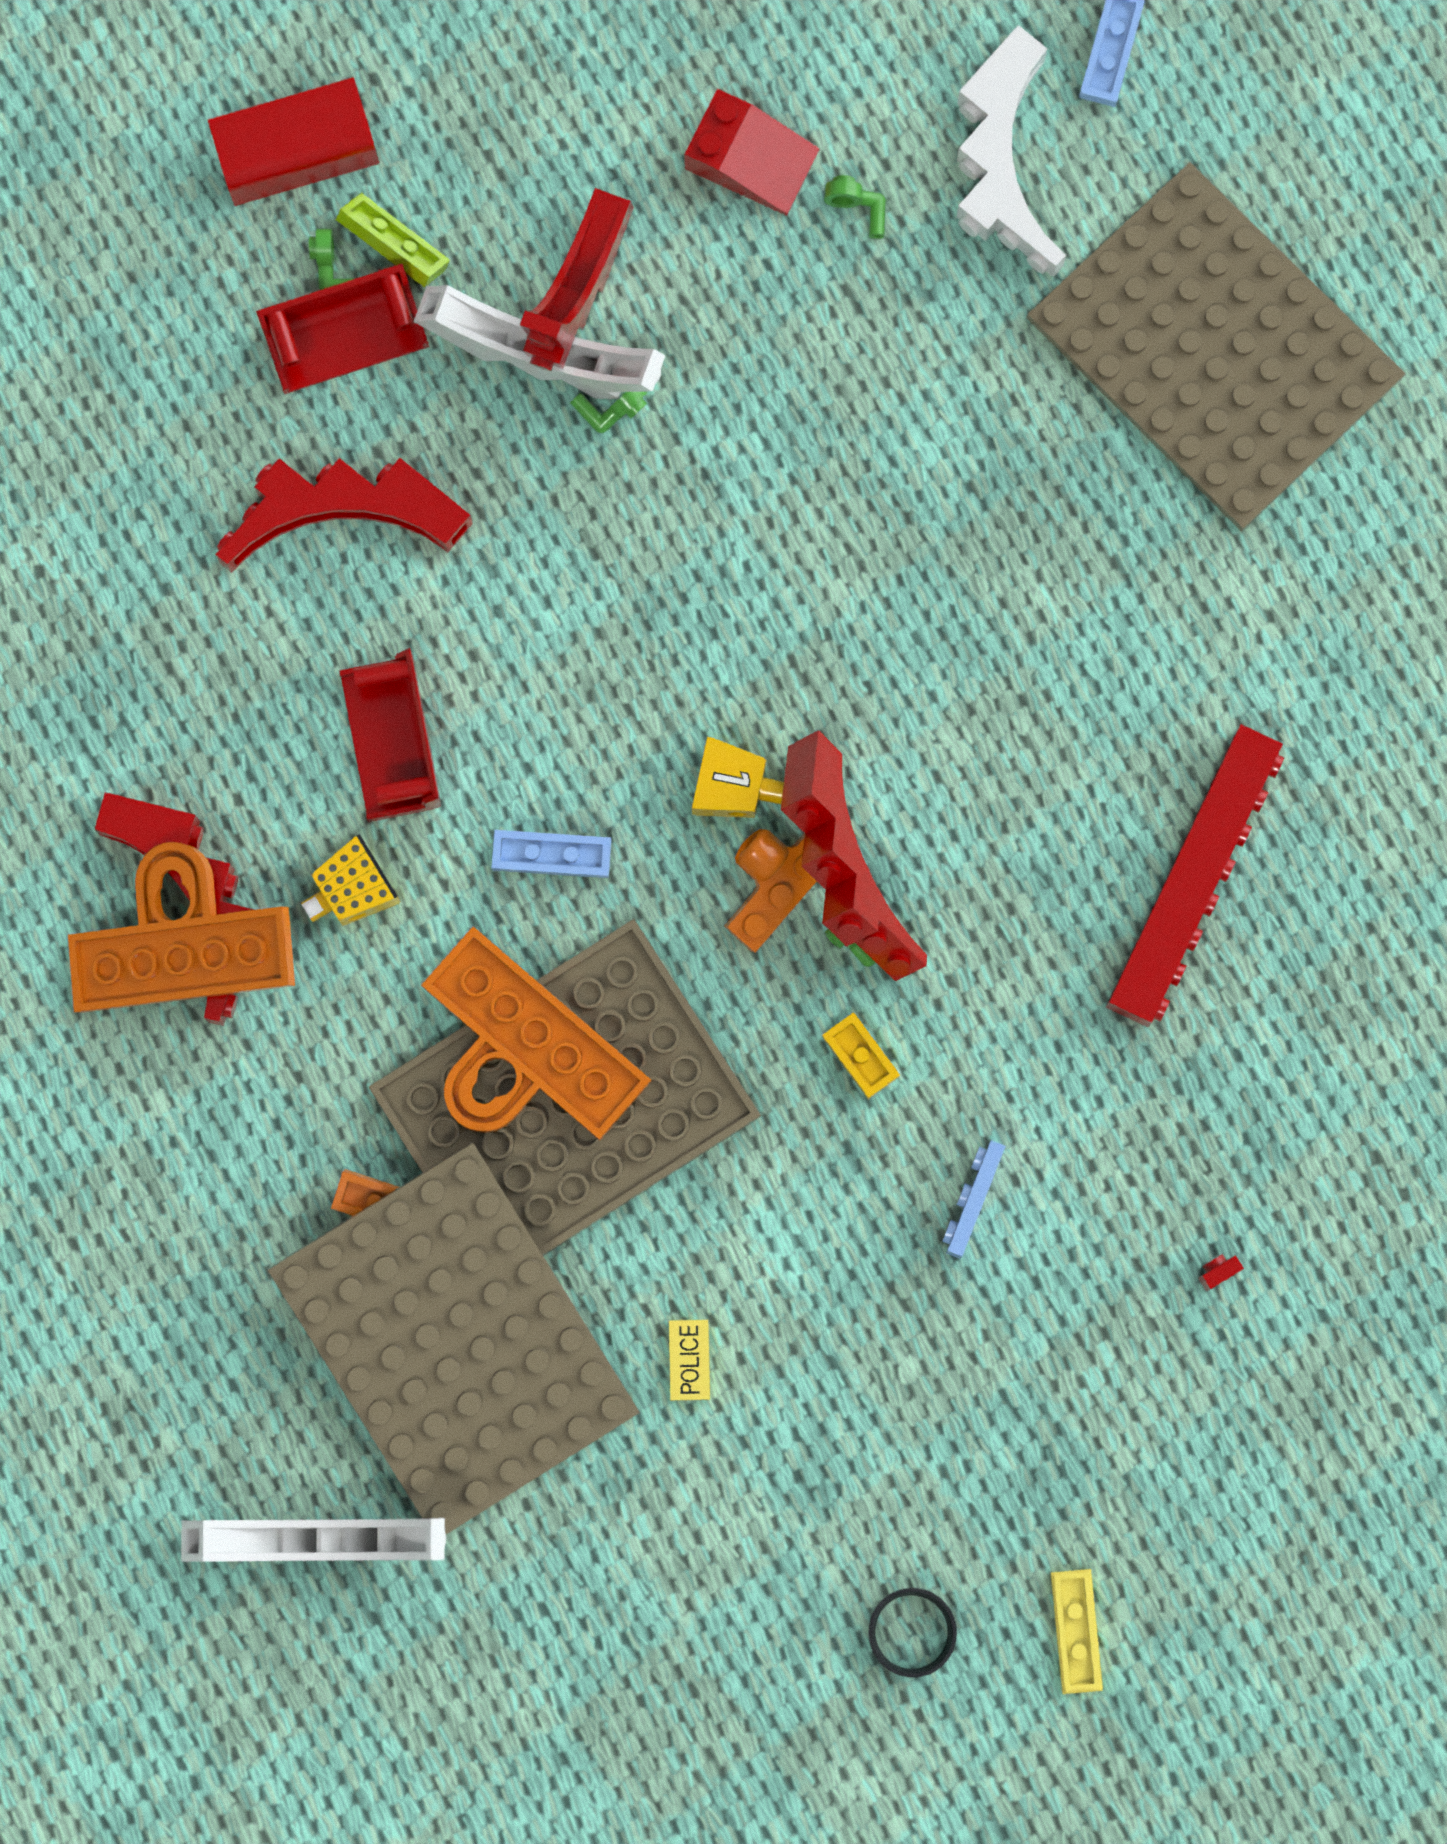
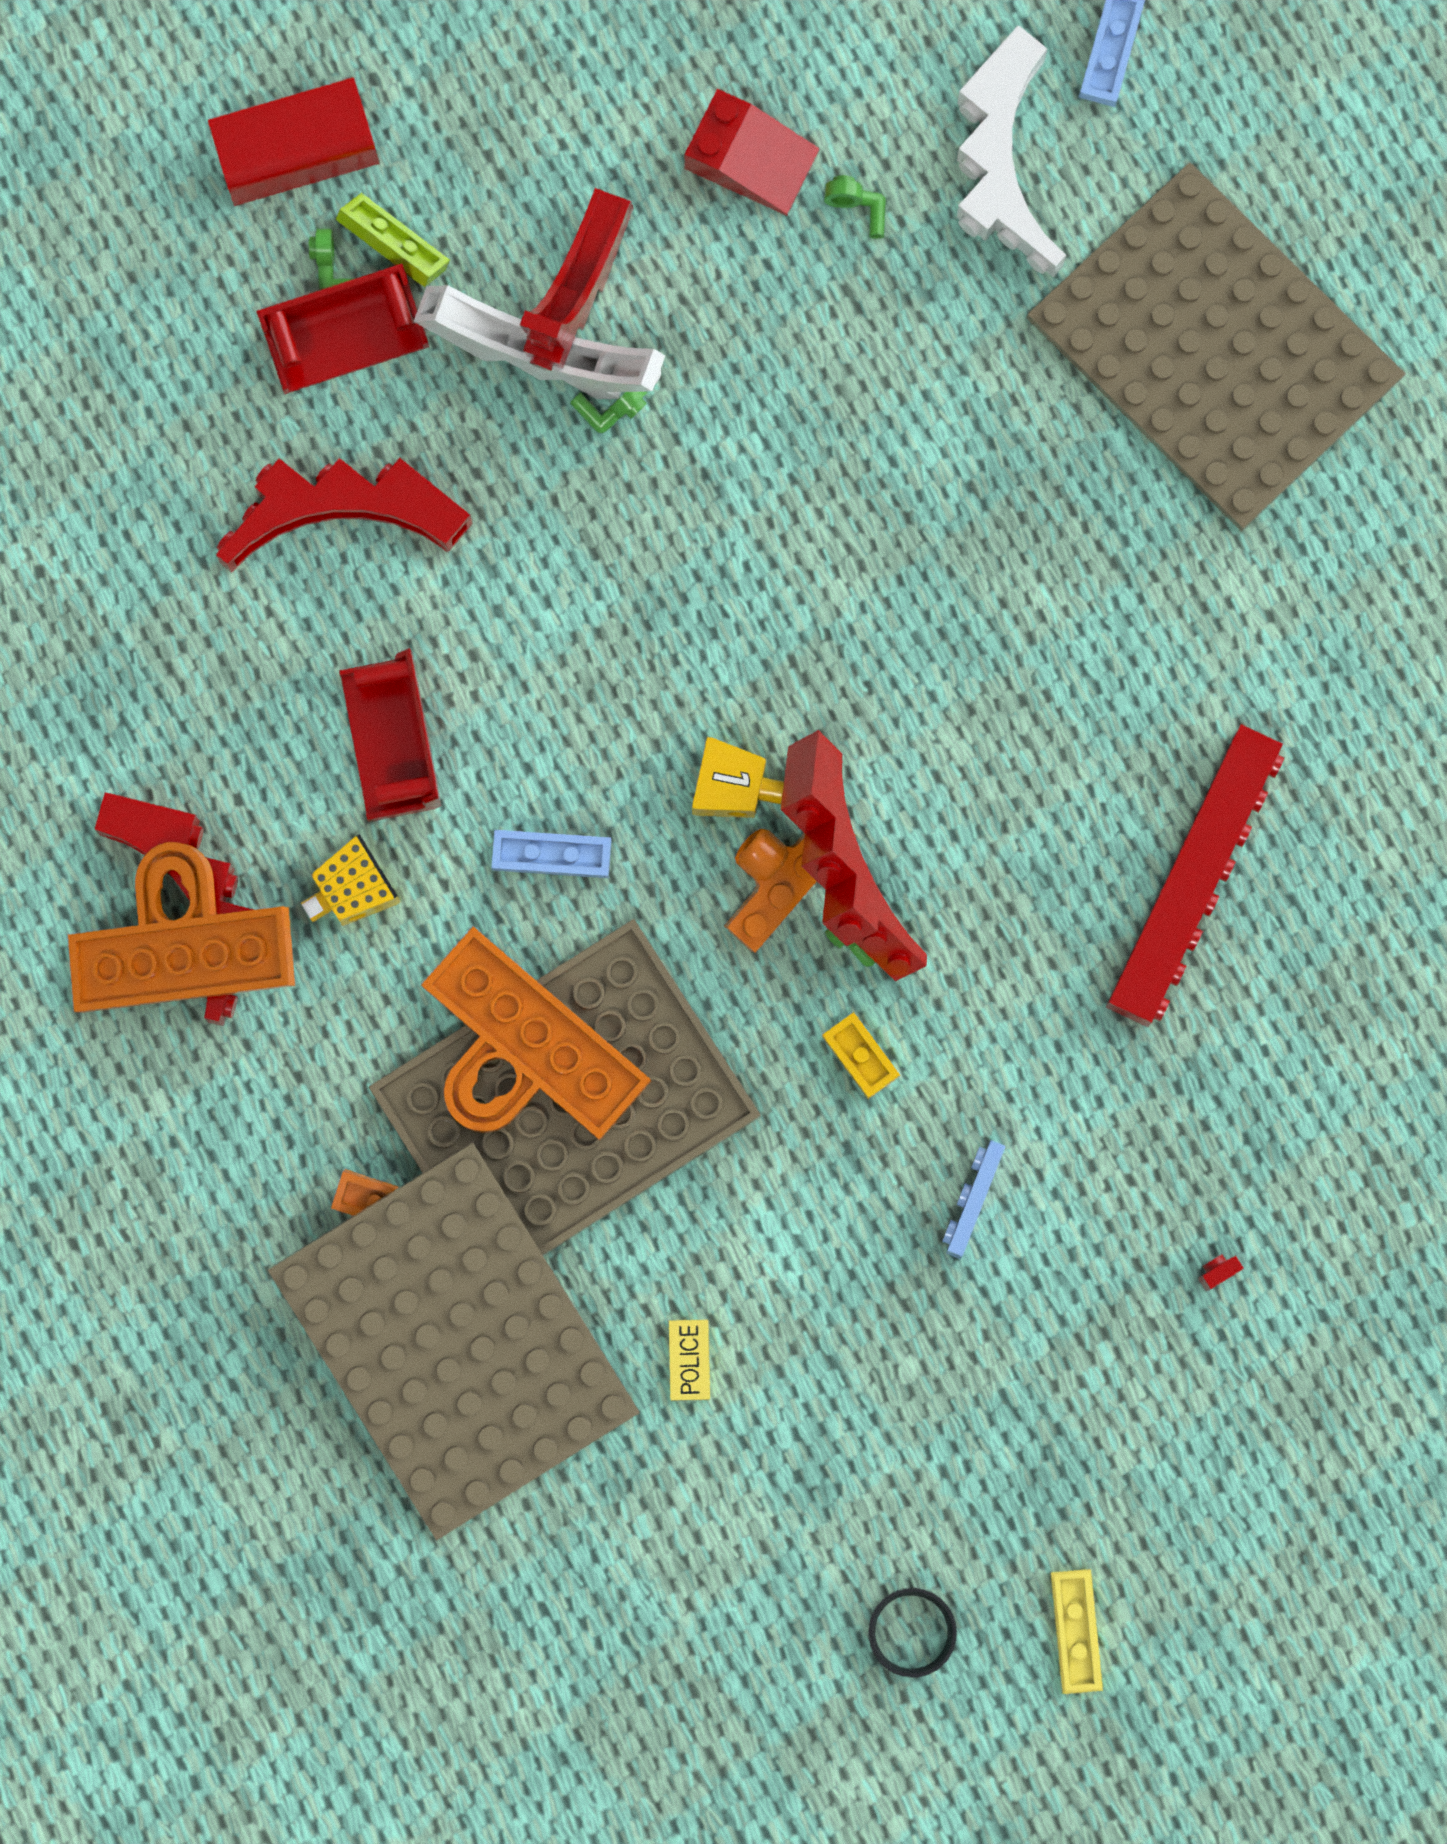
(312, 1540): white arch -> none

